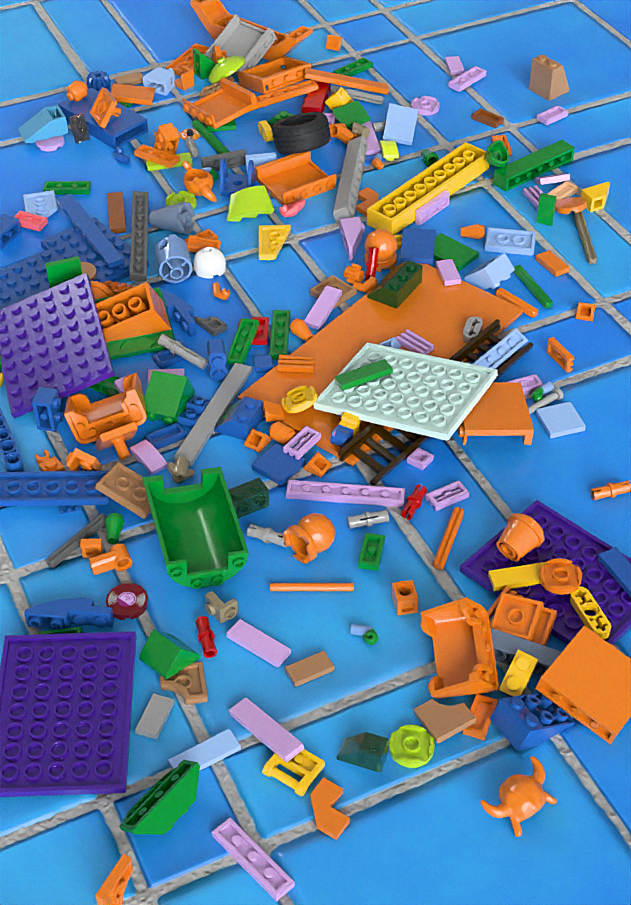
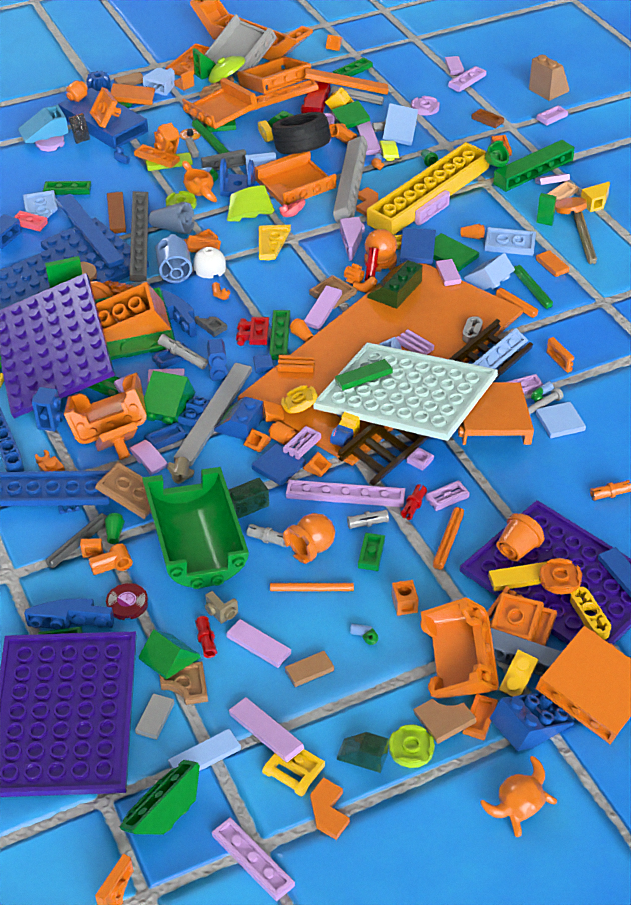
(79, 458): orange bracket -> none
(217, 53): orange tile -> none
(242, 341): green tile -> none
(360, 130): dark tan piece -> none
(535, 192): lavender tile -> none
(585, 311): orange slope -> none

